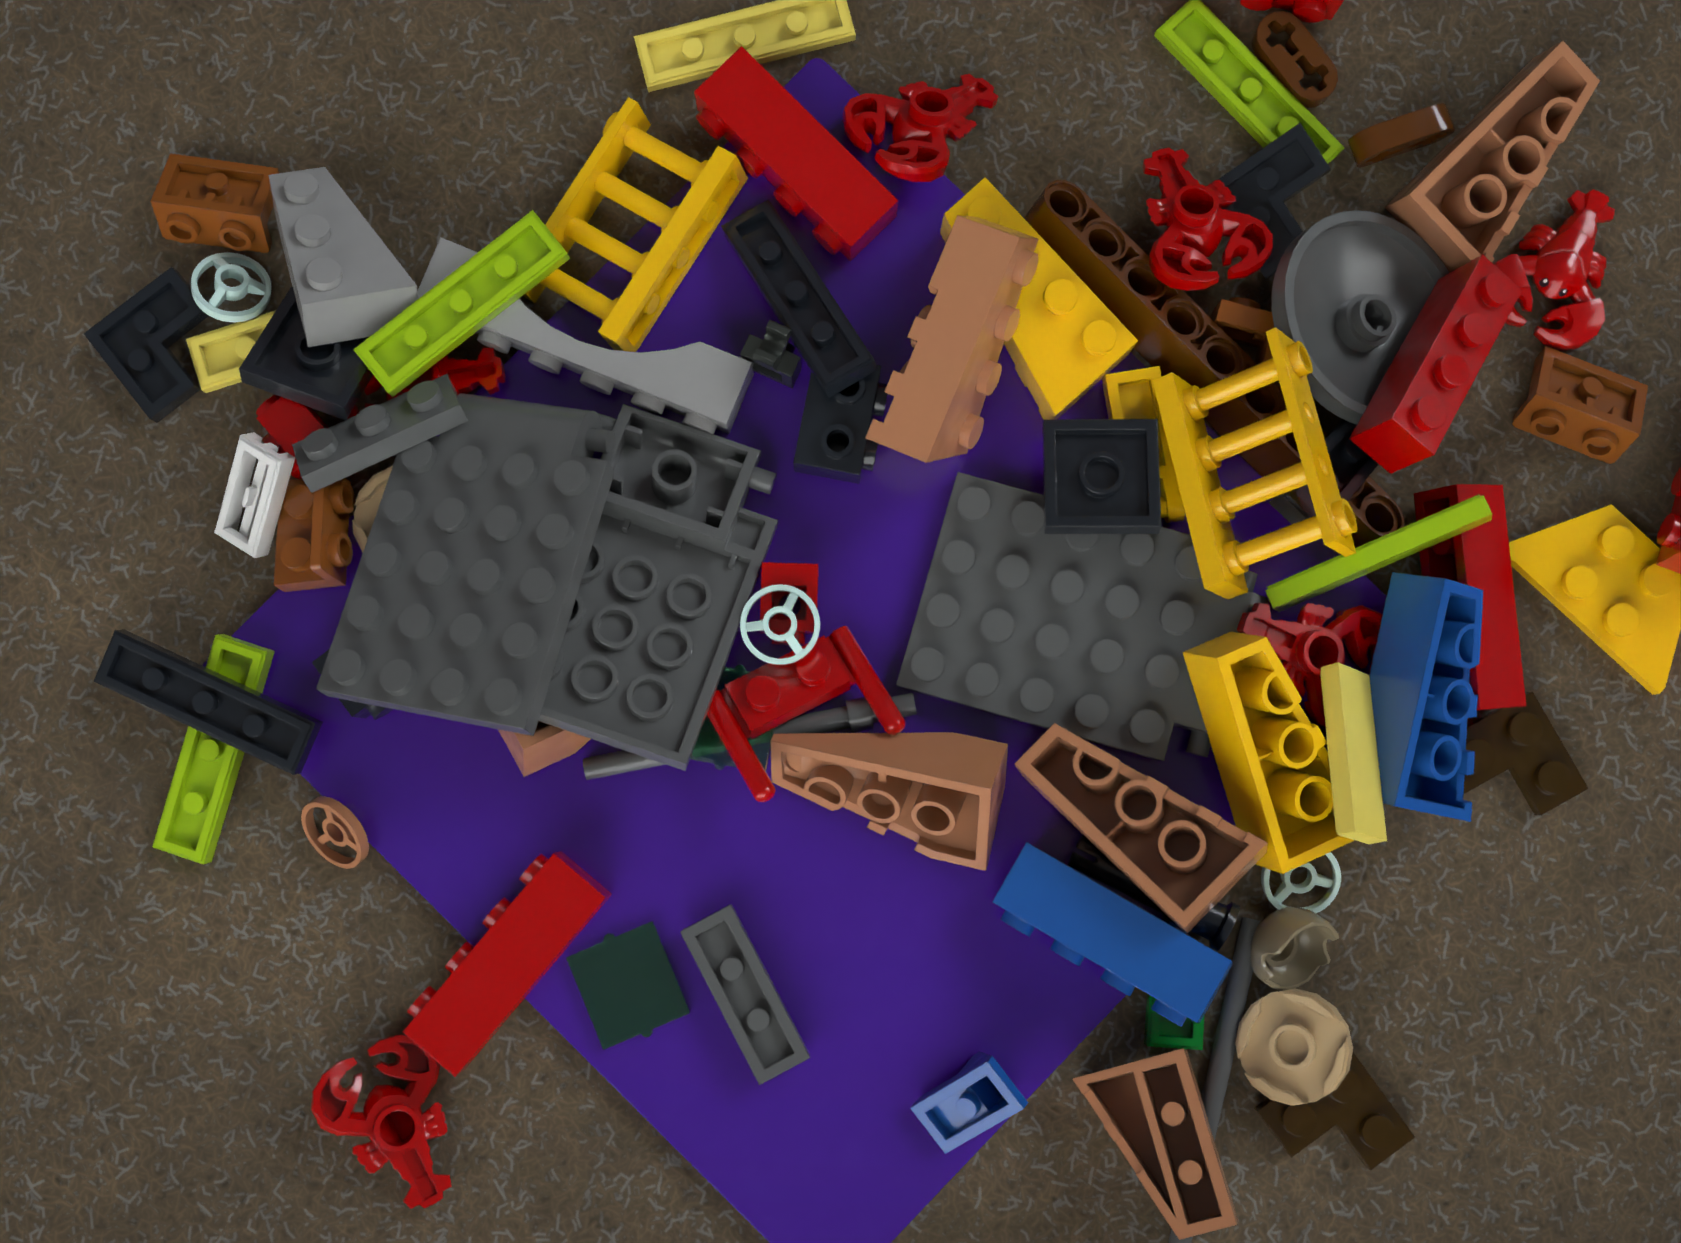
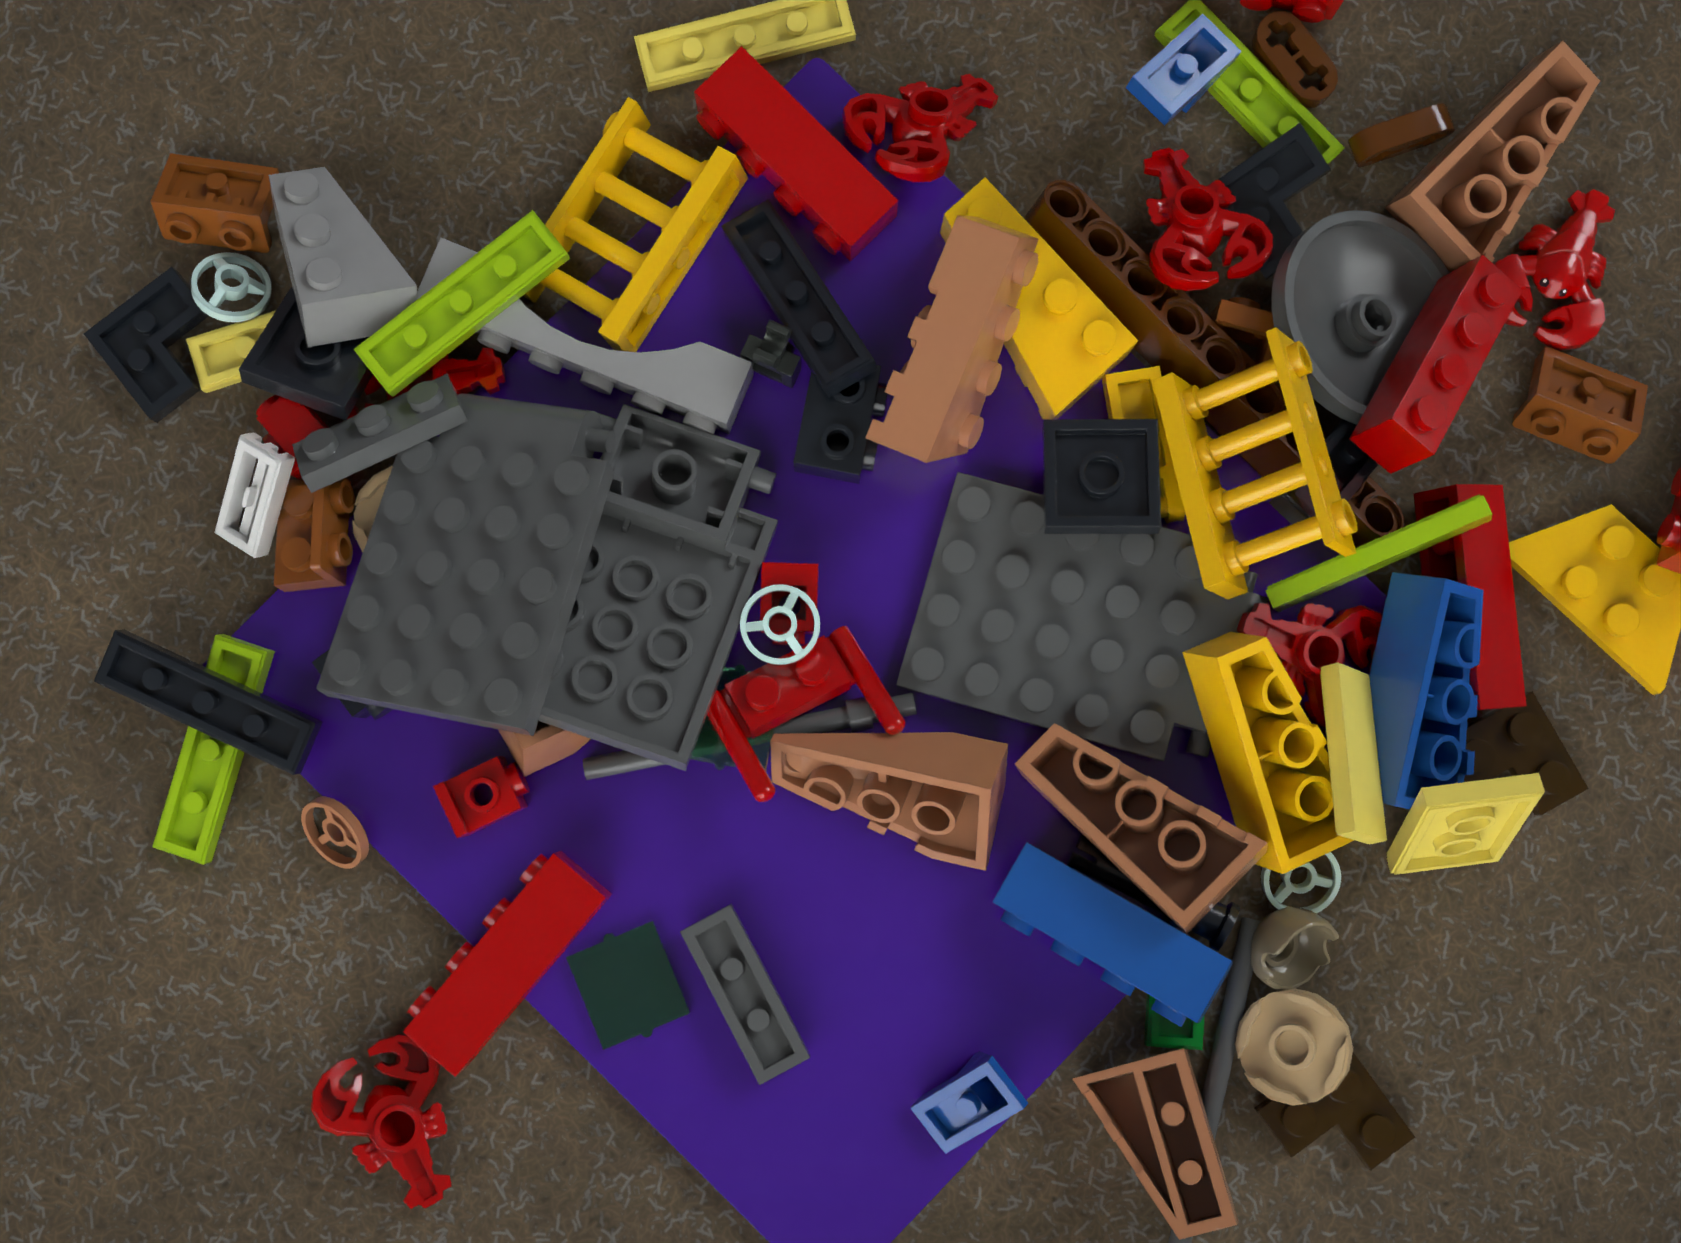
(459, 802): none -> red brick
(1183, 70): none -> slope
(1463, 823): none -> light yellow tile

